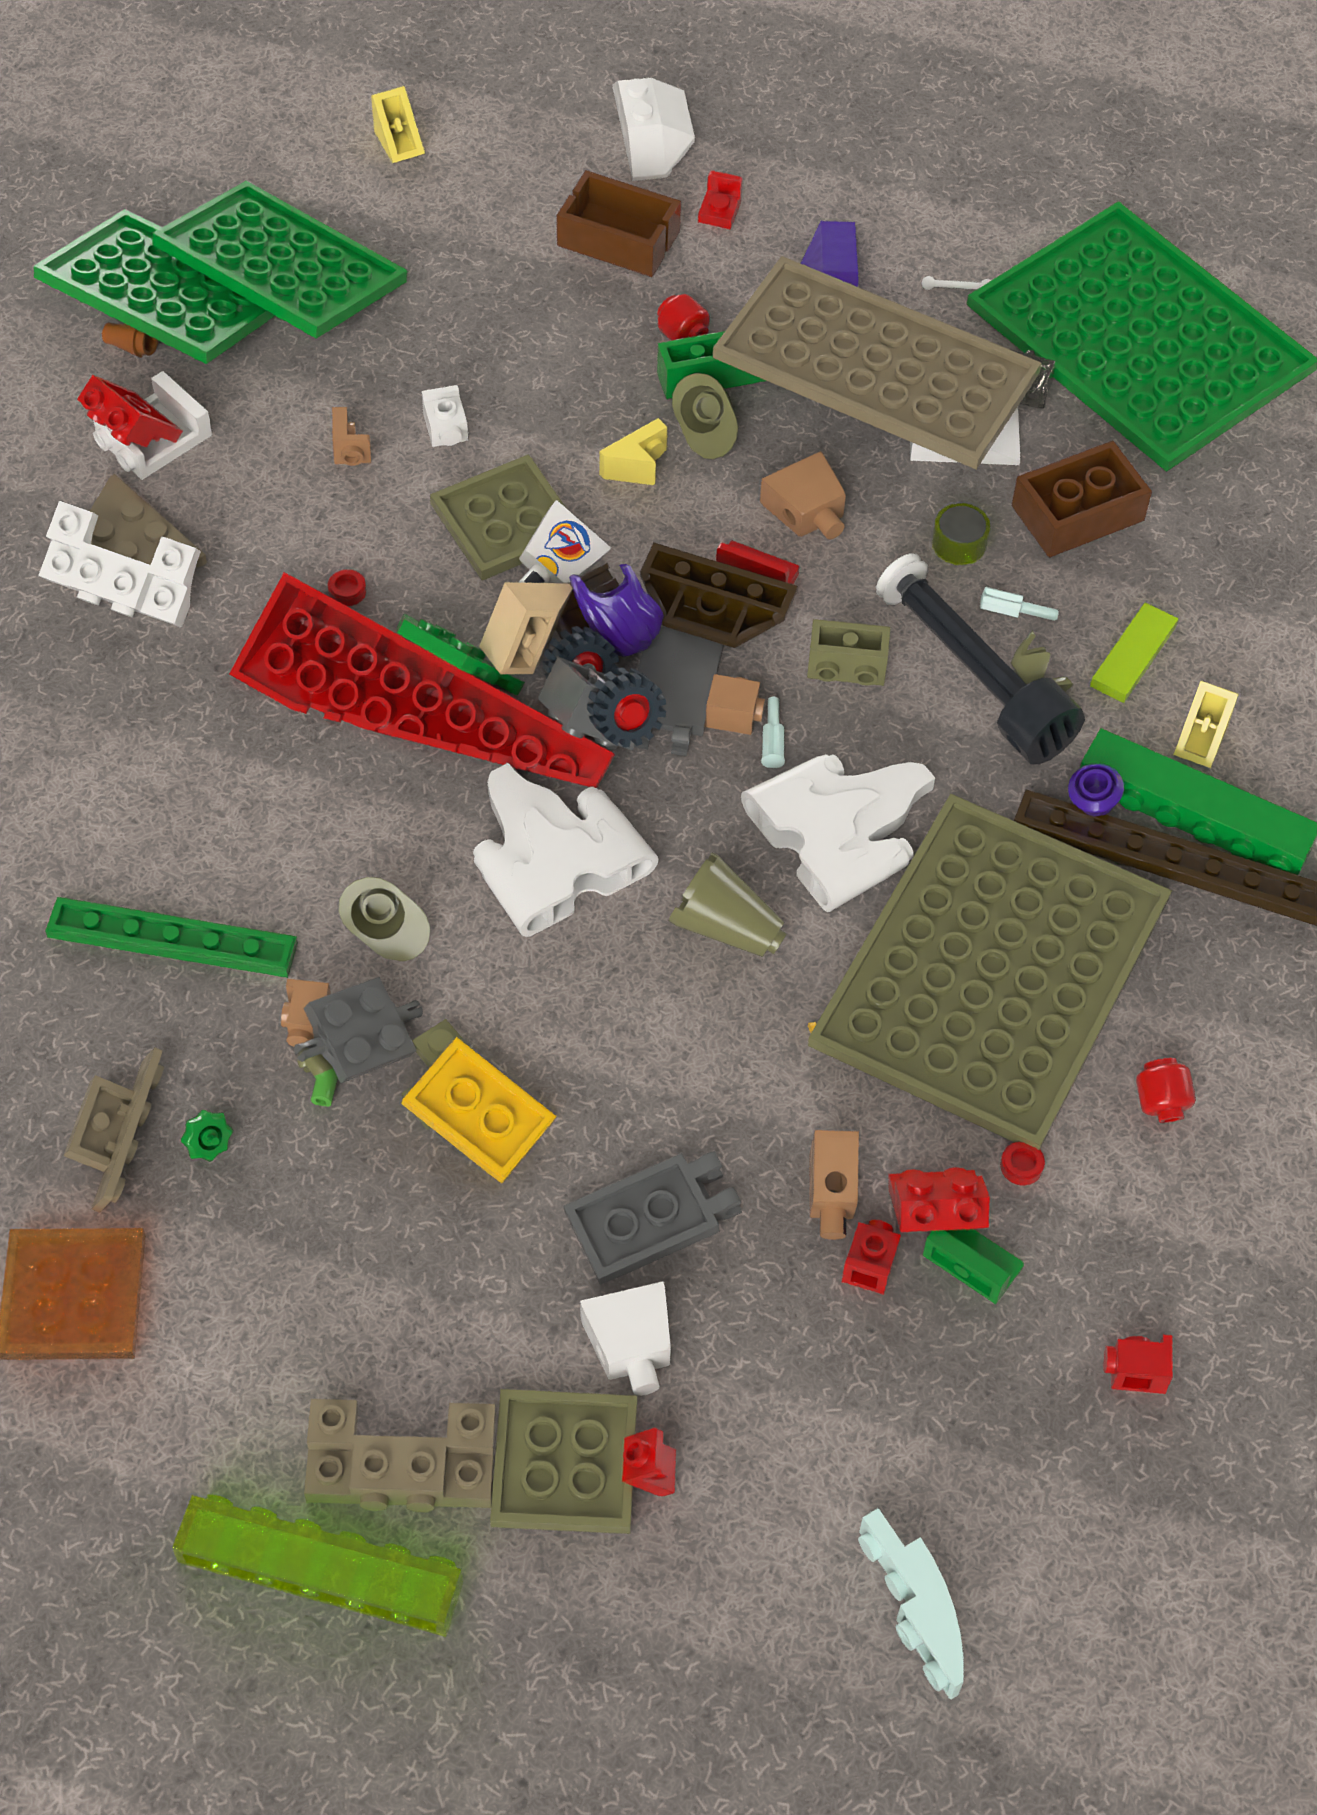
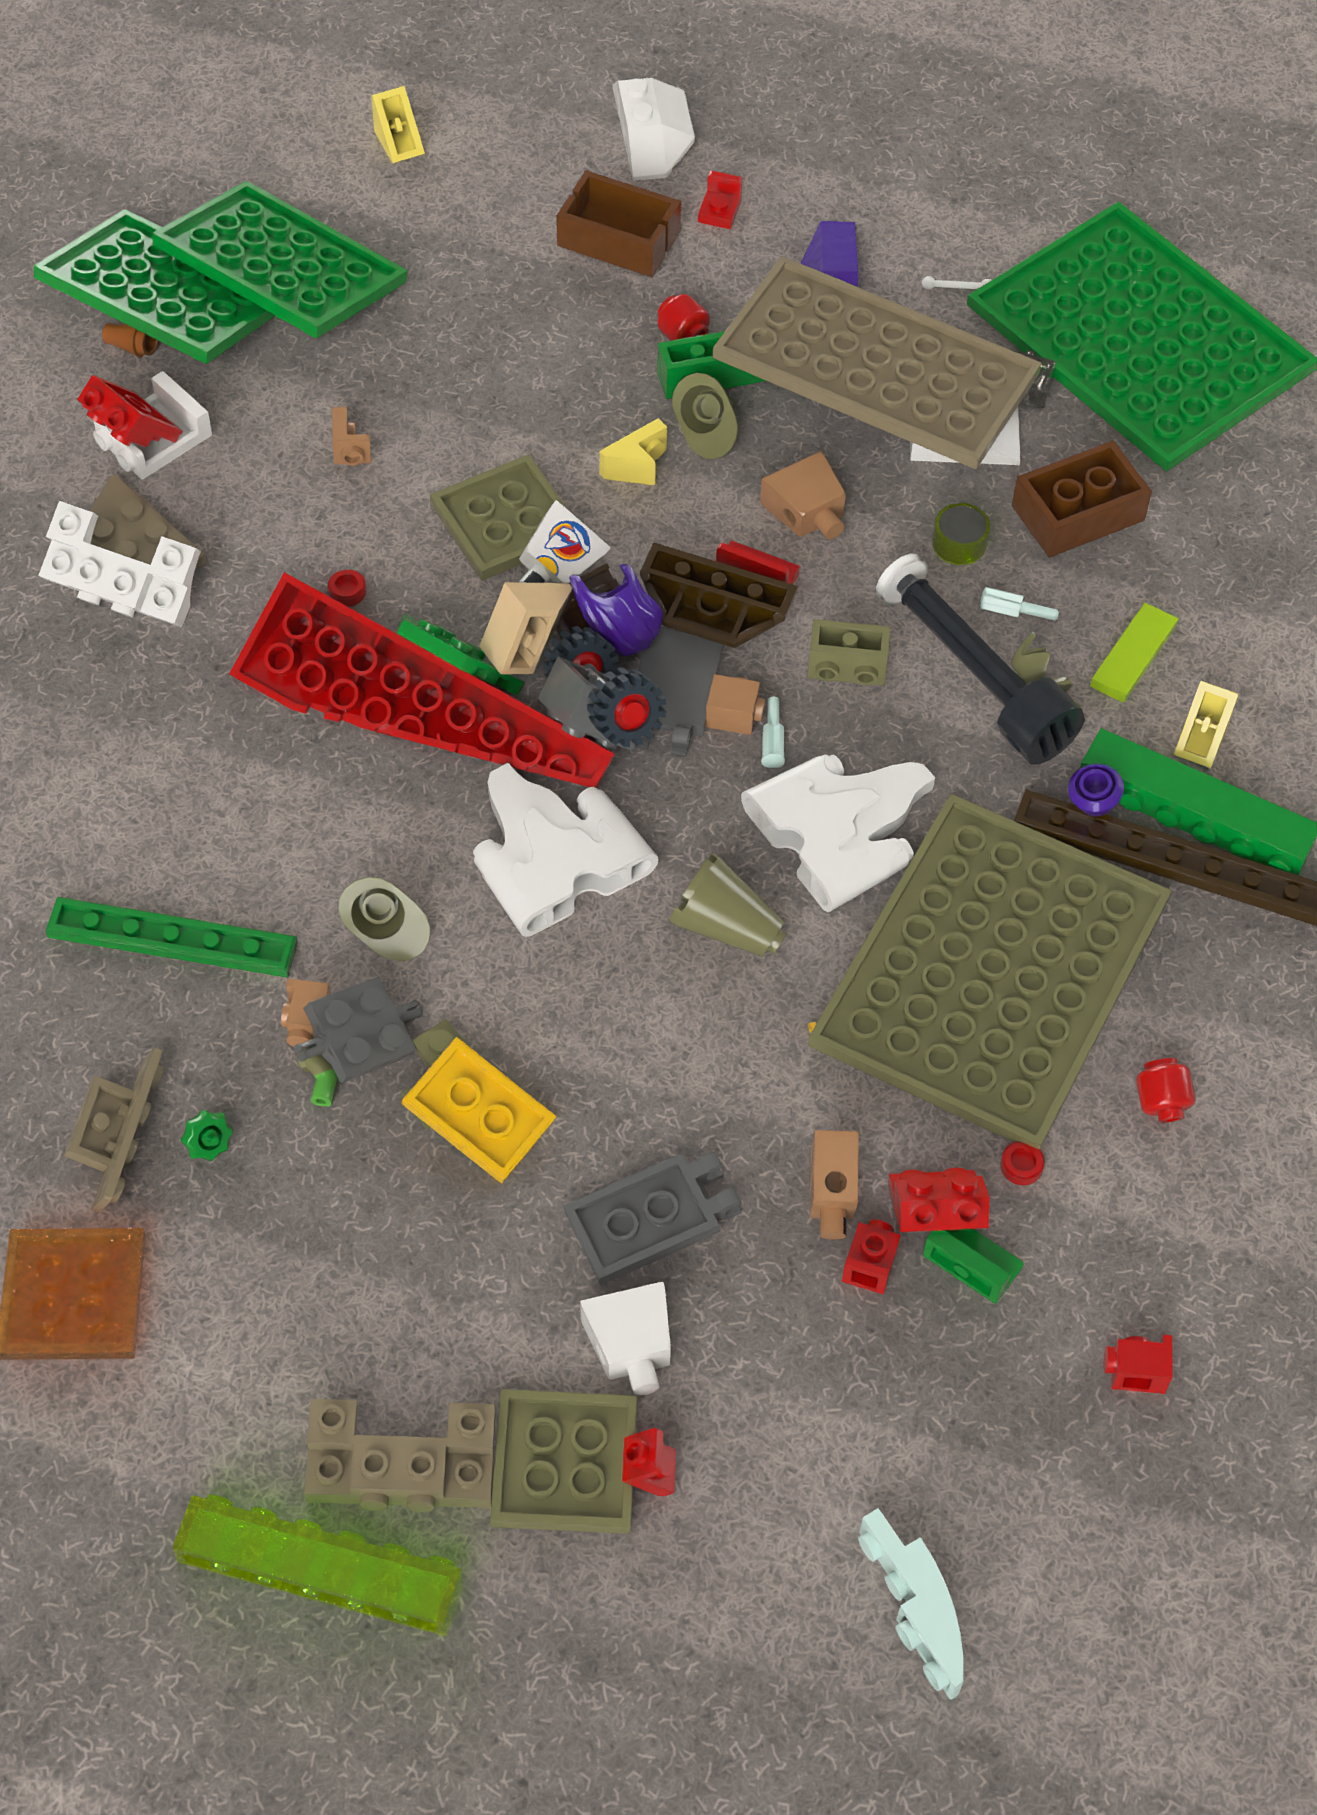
(444, 416): white brick -> none

